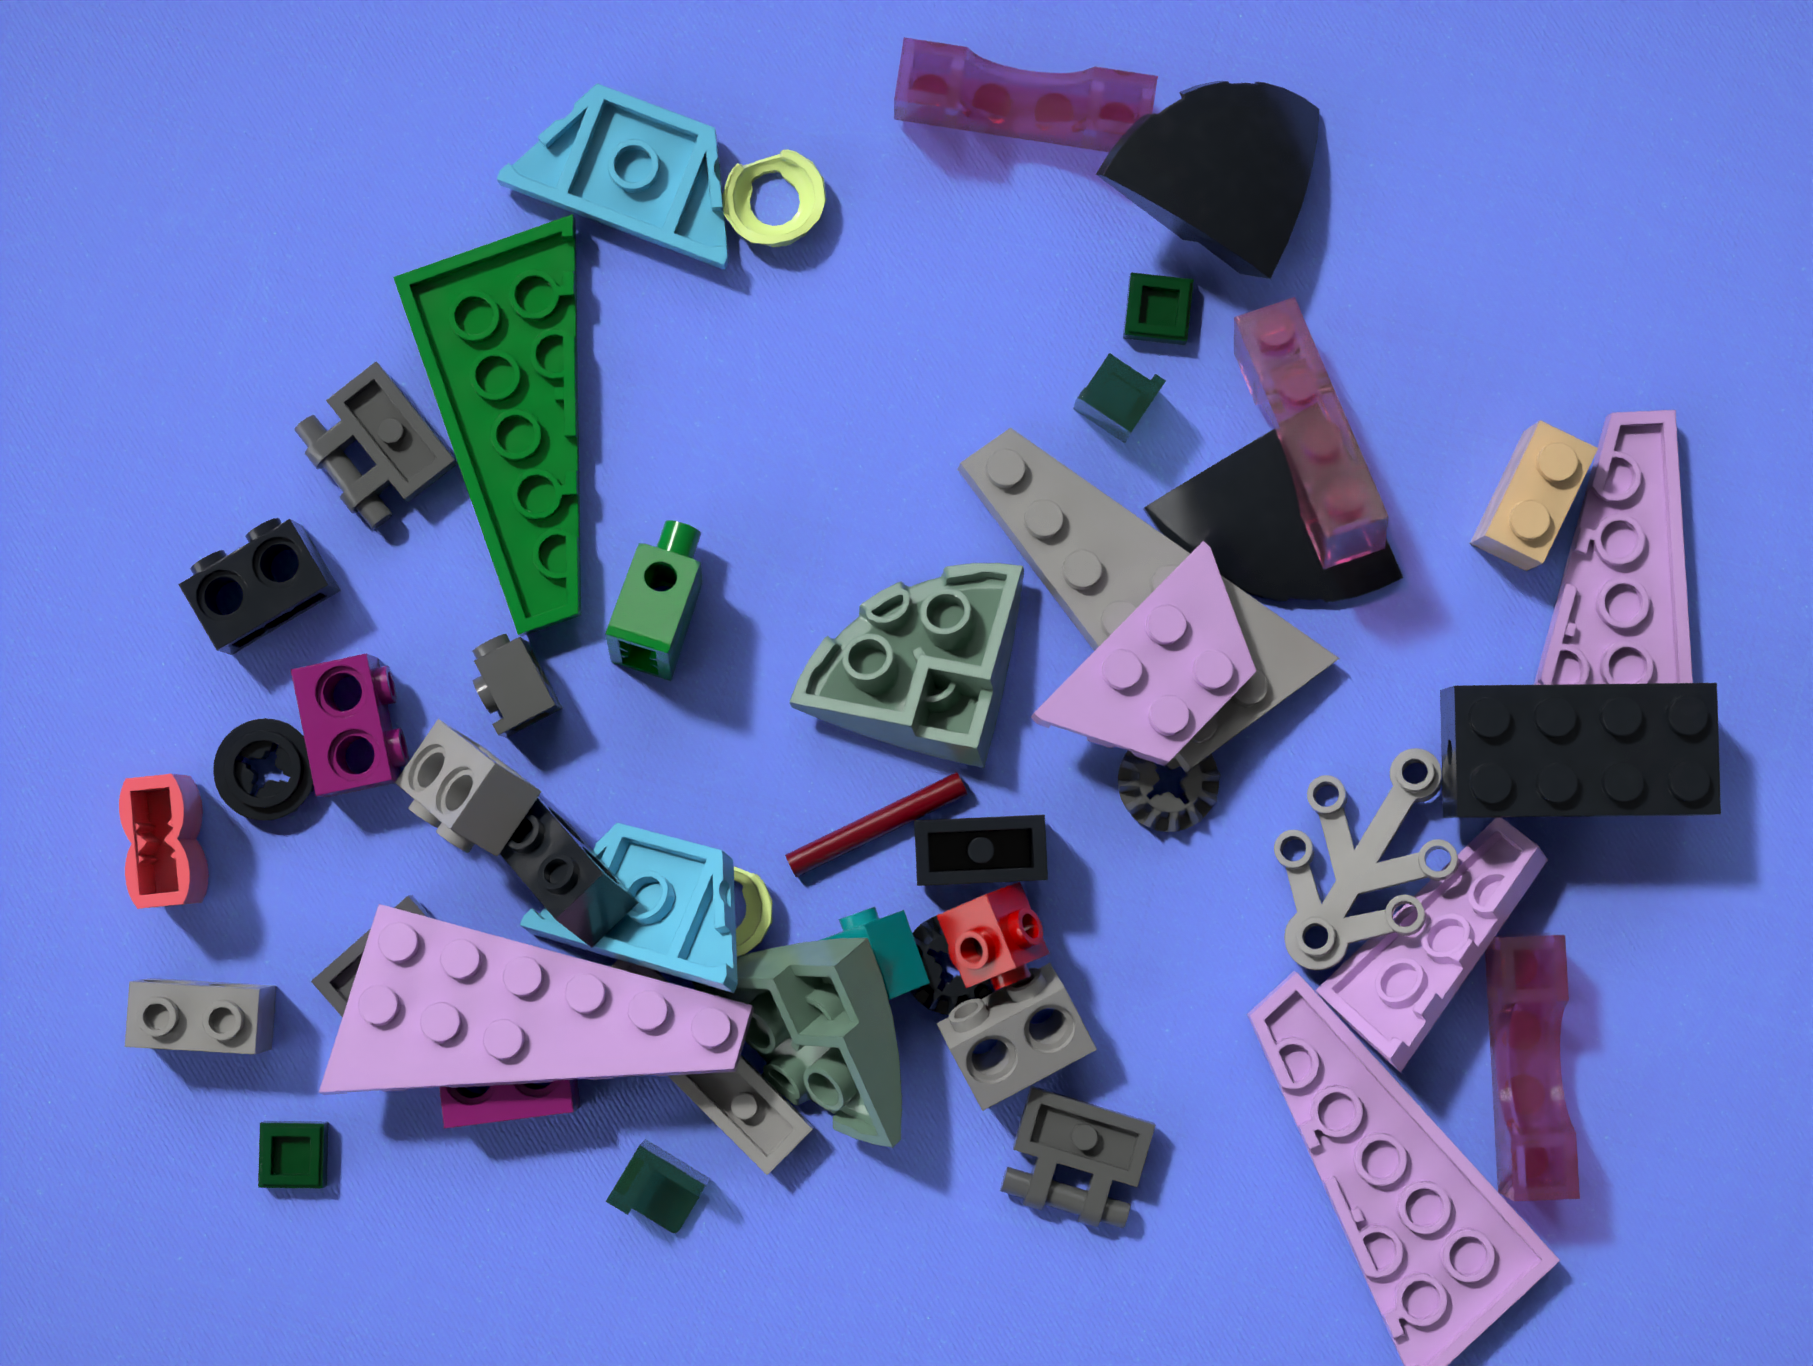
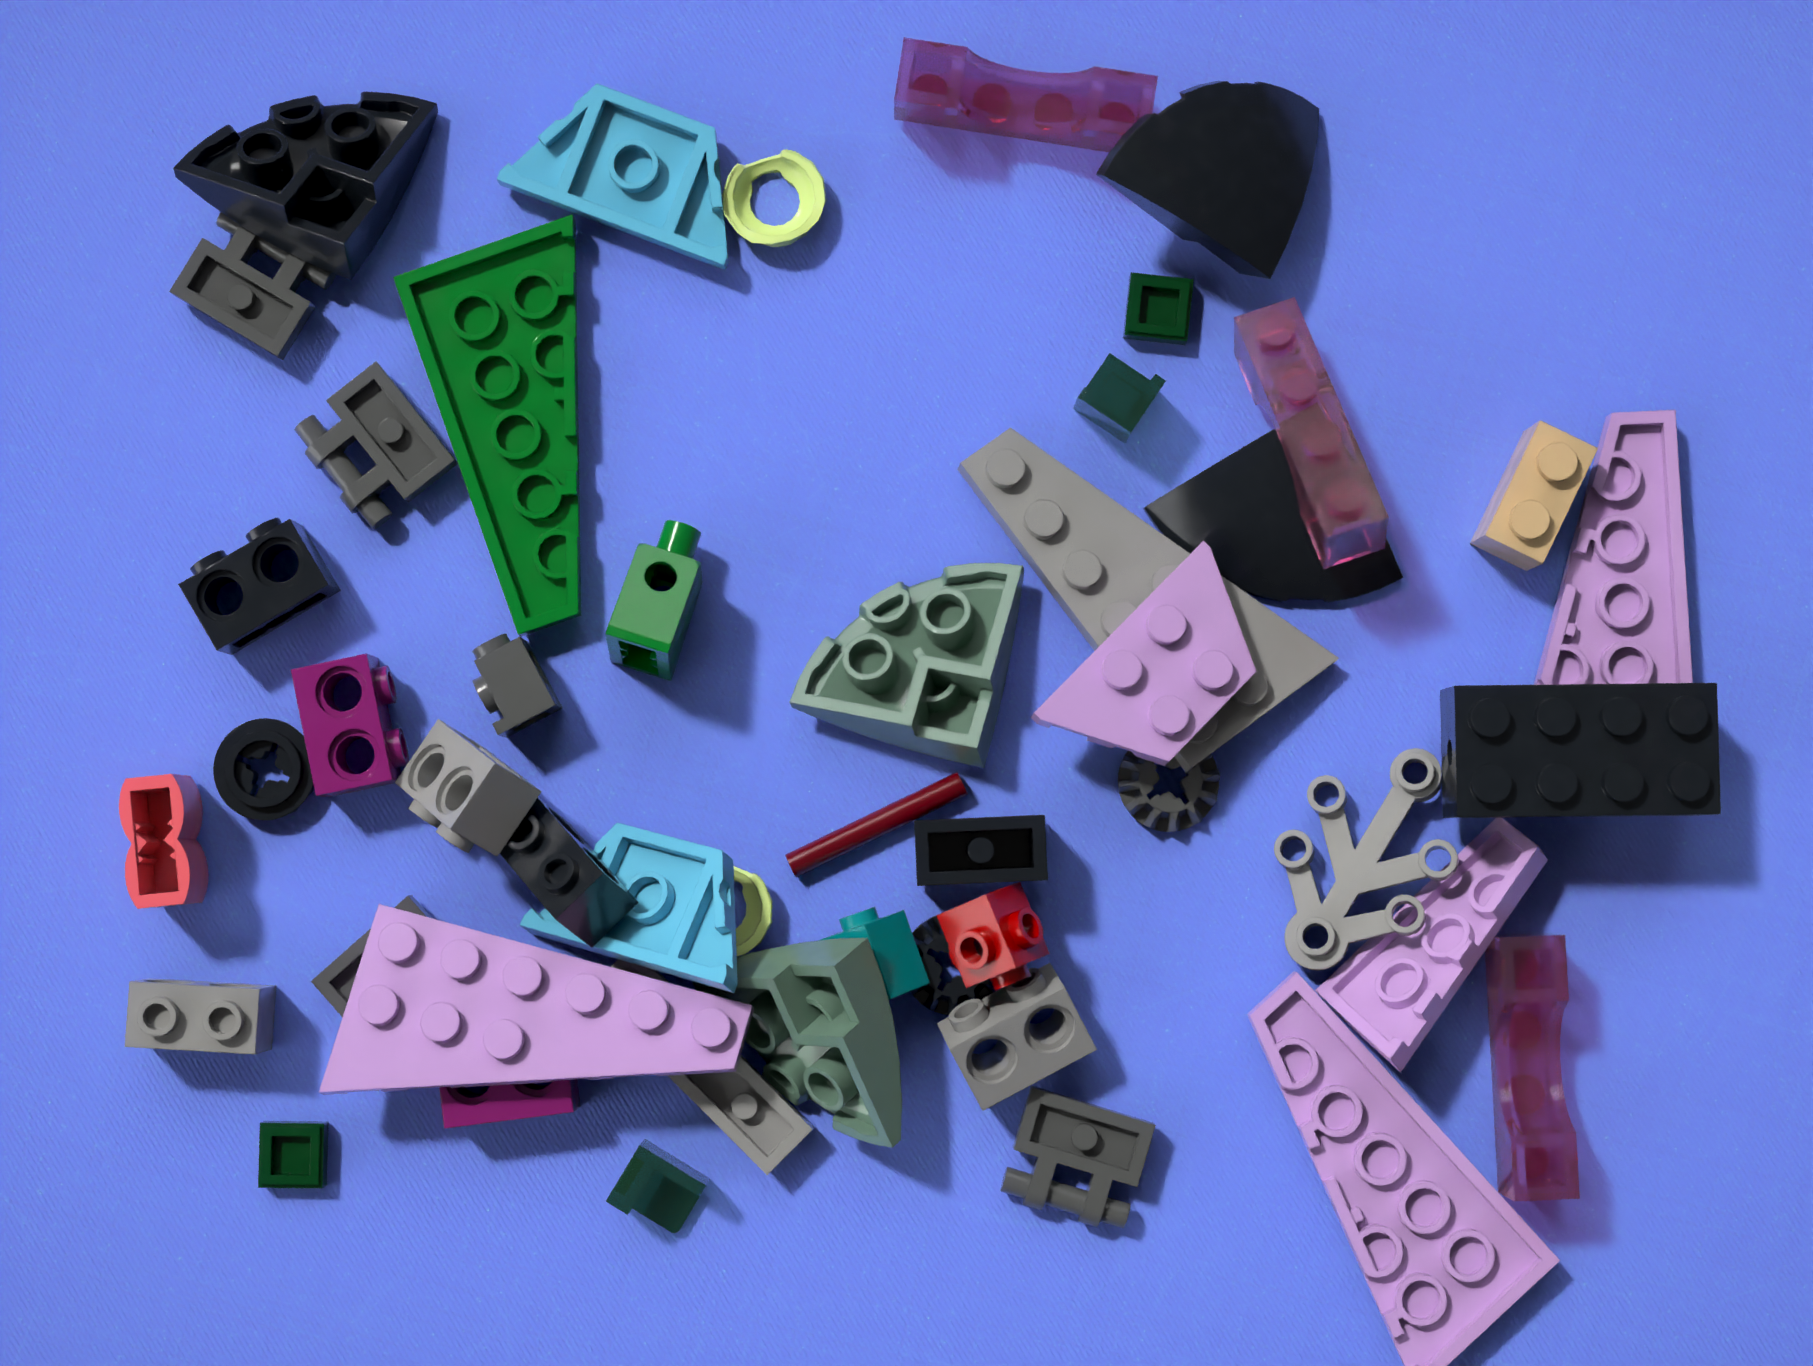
(244, 298): none -> dark grey plate
(315, 174): none -> black brick

